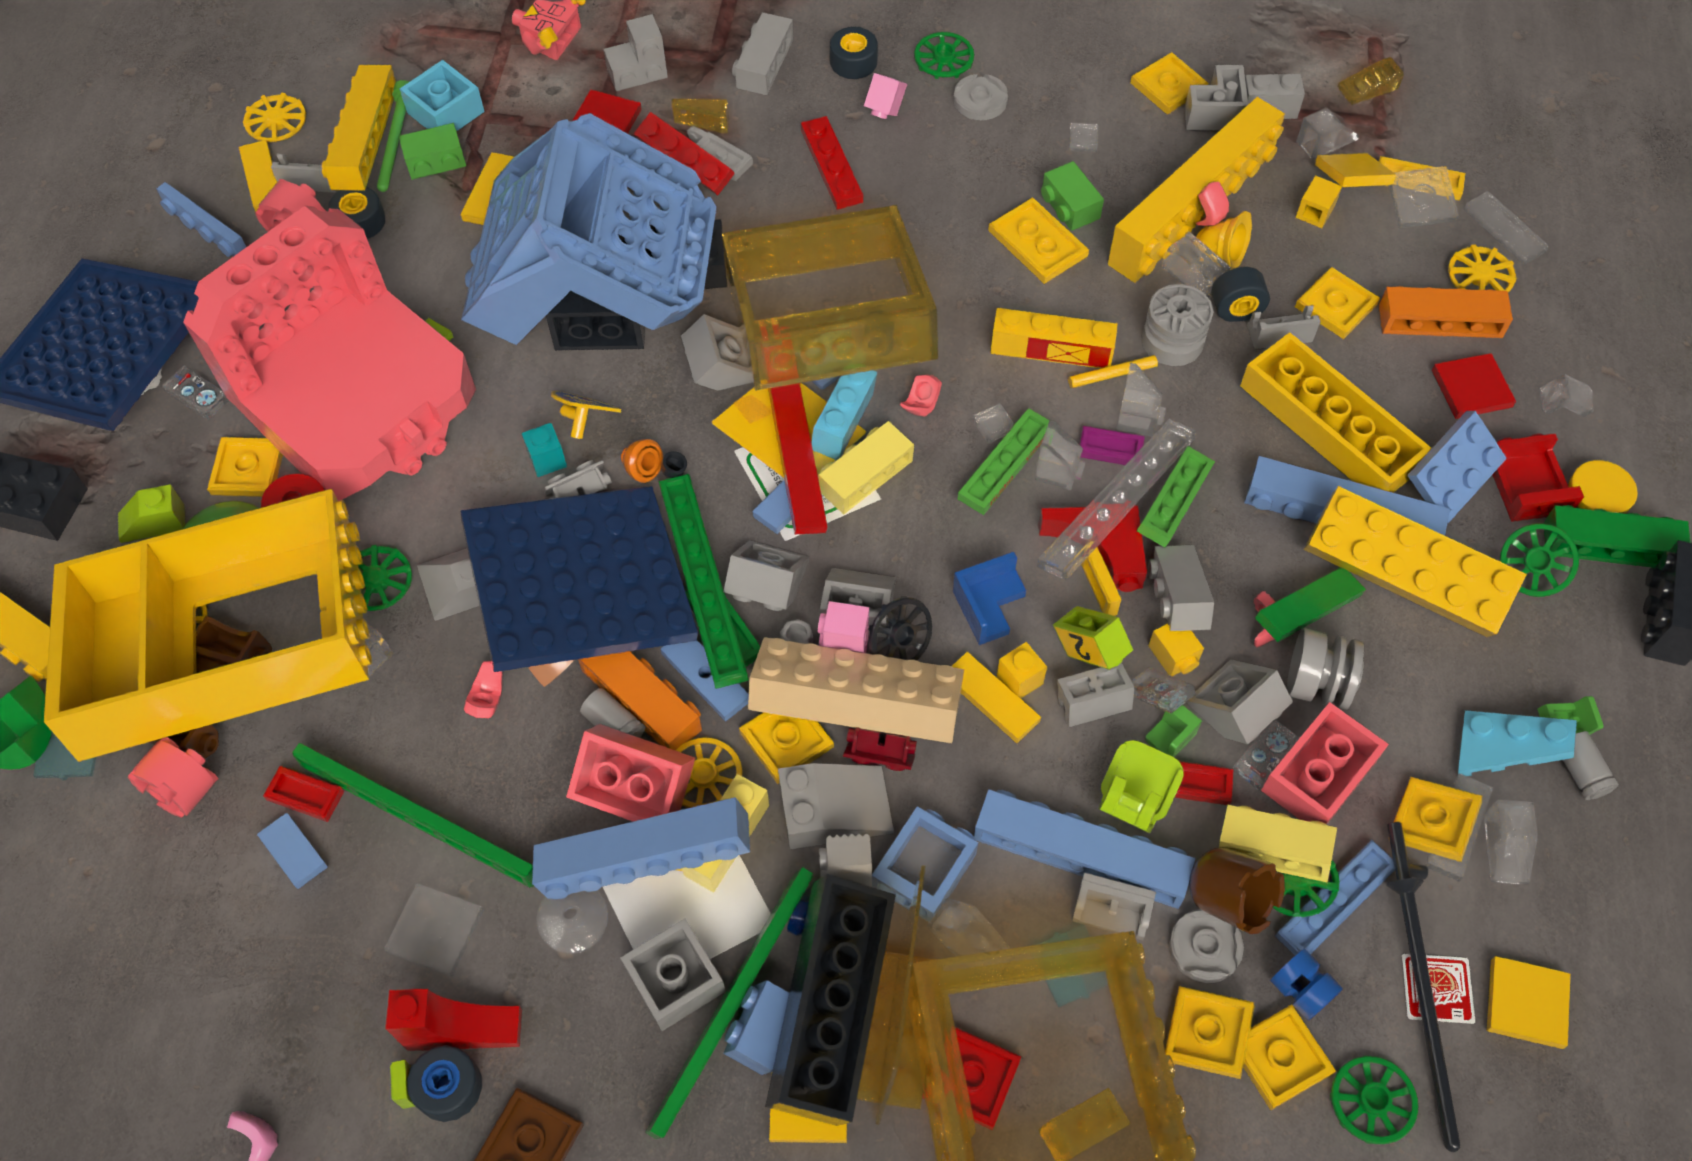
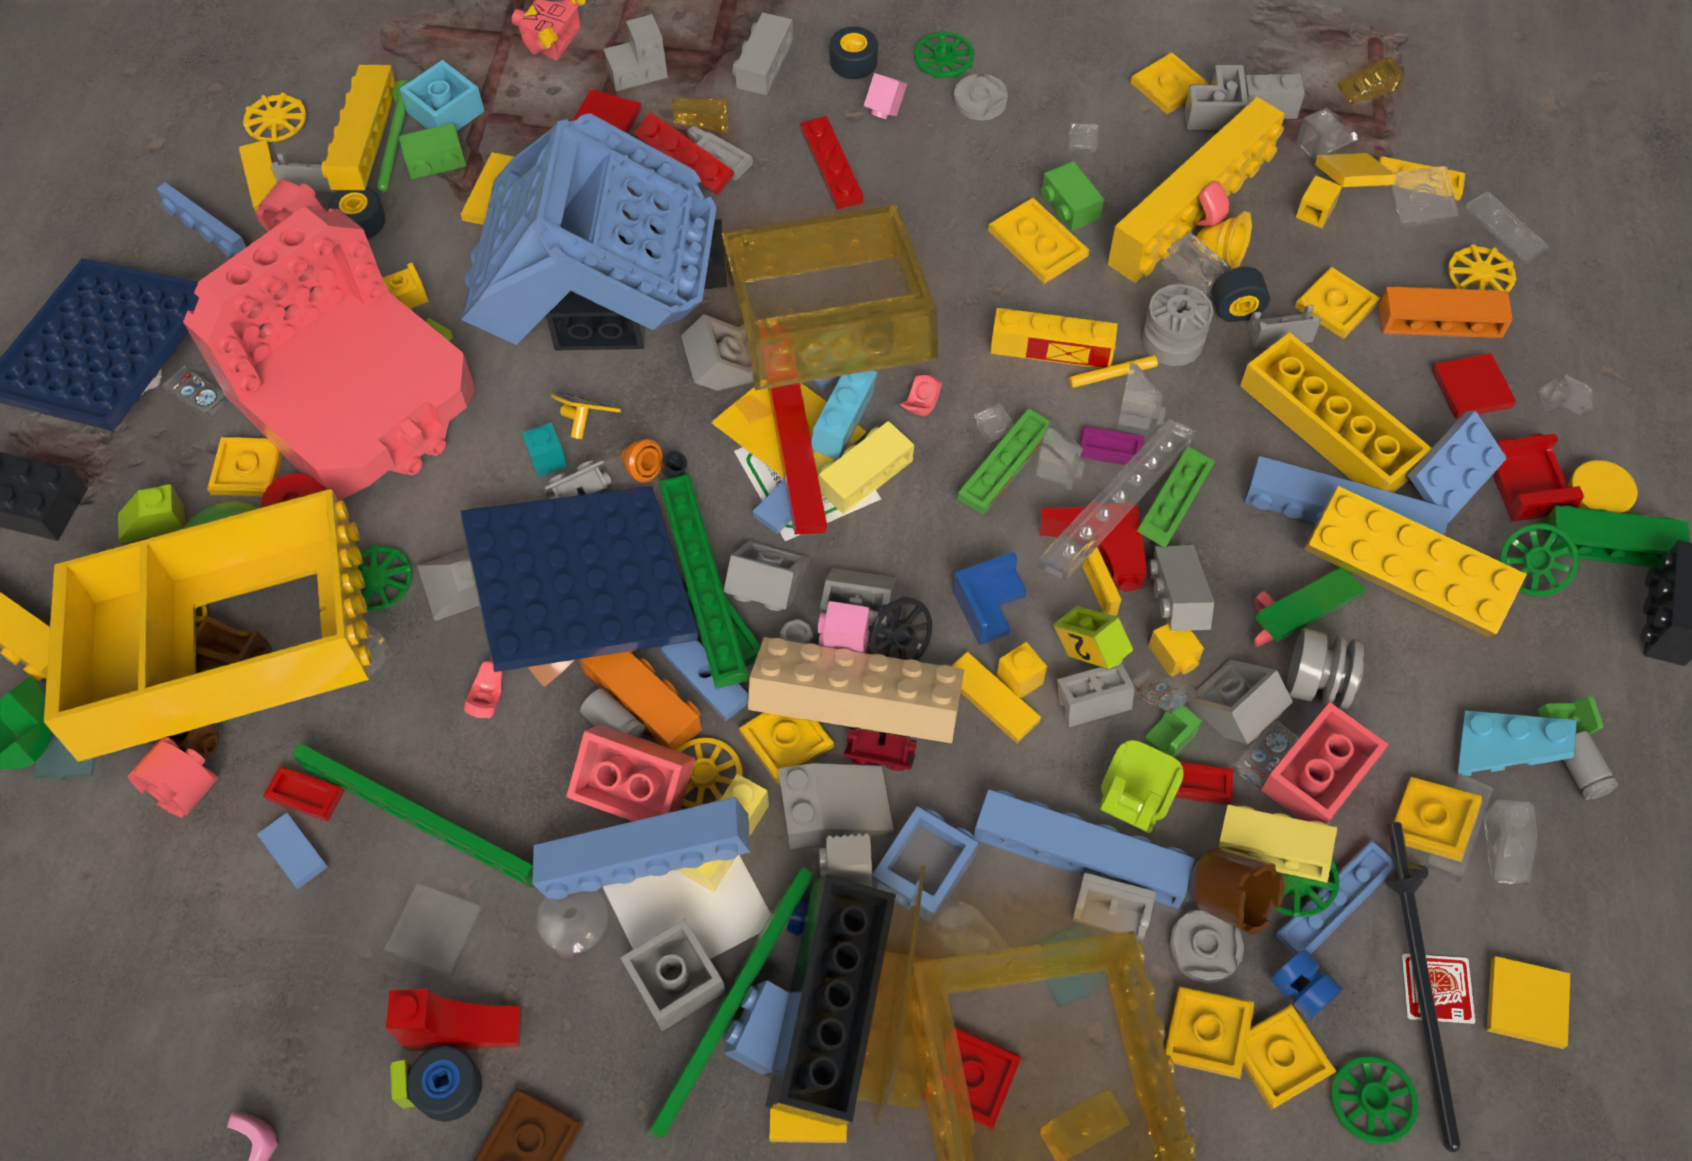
(406, 287): none -> yellow brick

